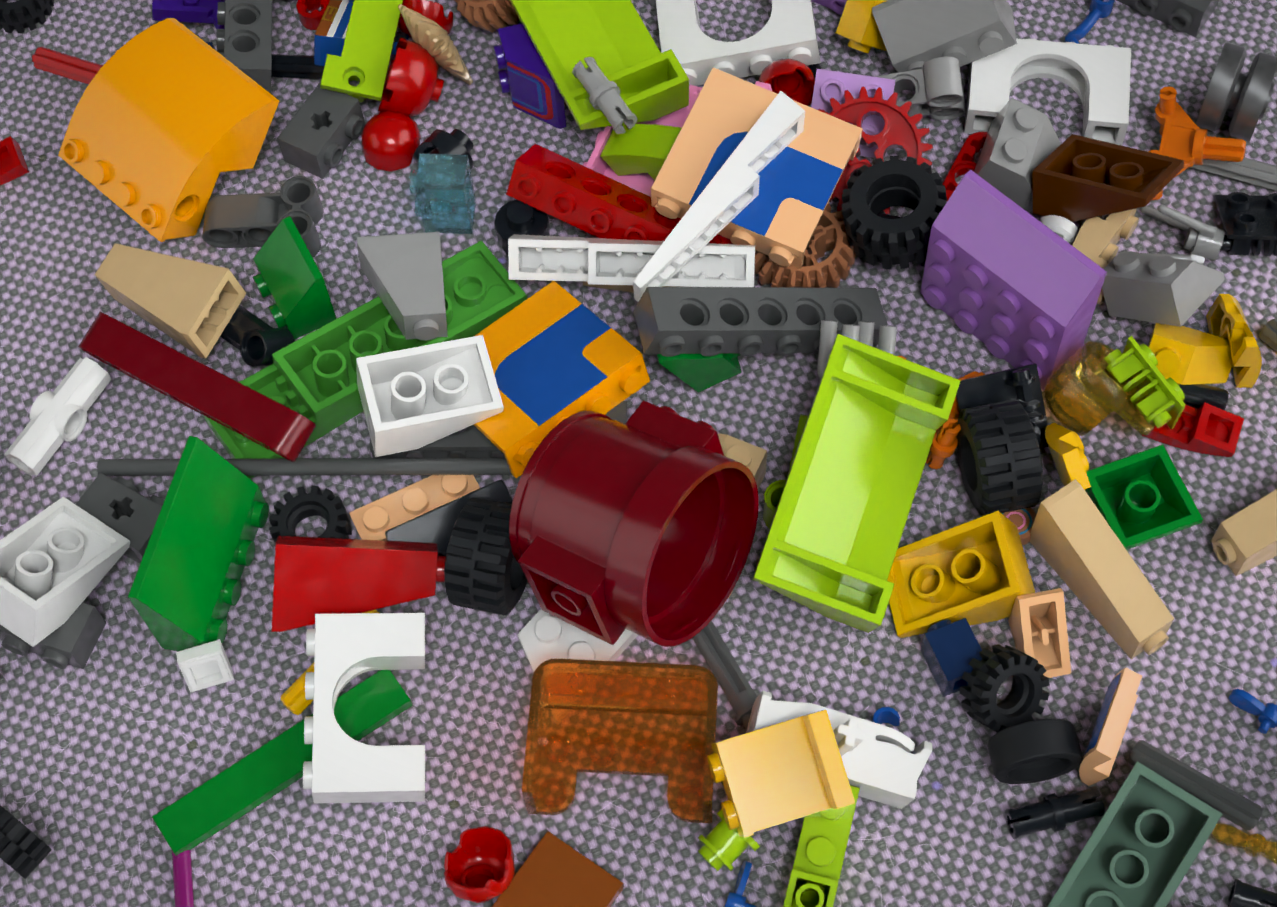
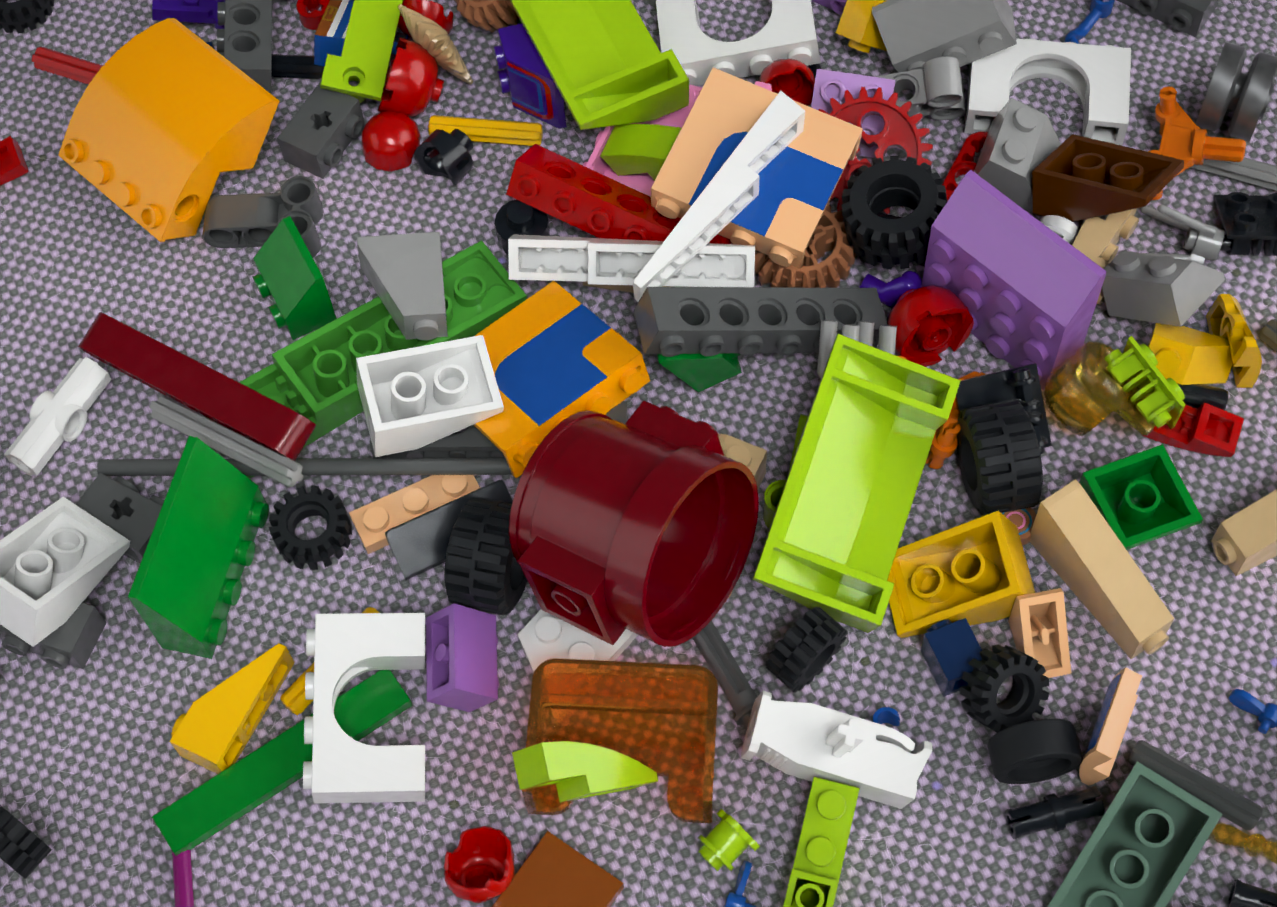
(173, 294): tan slope -> none
(205, 665): white tile -> none
(227, 441): none -> light grey axle
(227, 715): none -> yellow slope
(255, 337): black piece -> none
(348, 577): red slope -> none
(444, 193): clear light blue brick -> none
(461, 658): none -> medium lavender brick
(490, 130): none -> yellow axle
(579, 769): none -> lime slope
(604, 95): light grey pin -> none
(780, 773): yellow panel -> none
(806, 649): none -> black tyre
(891, 291): none -> dark purple arm
(929, 323): none -> red cylinder
(1067, 454): yellow slope -> none

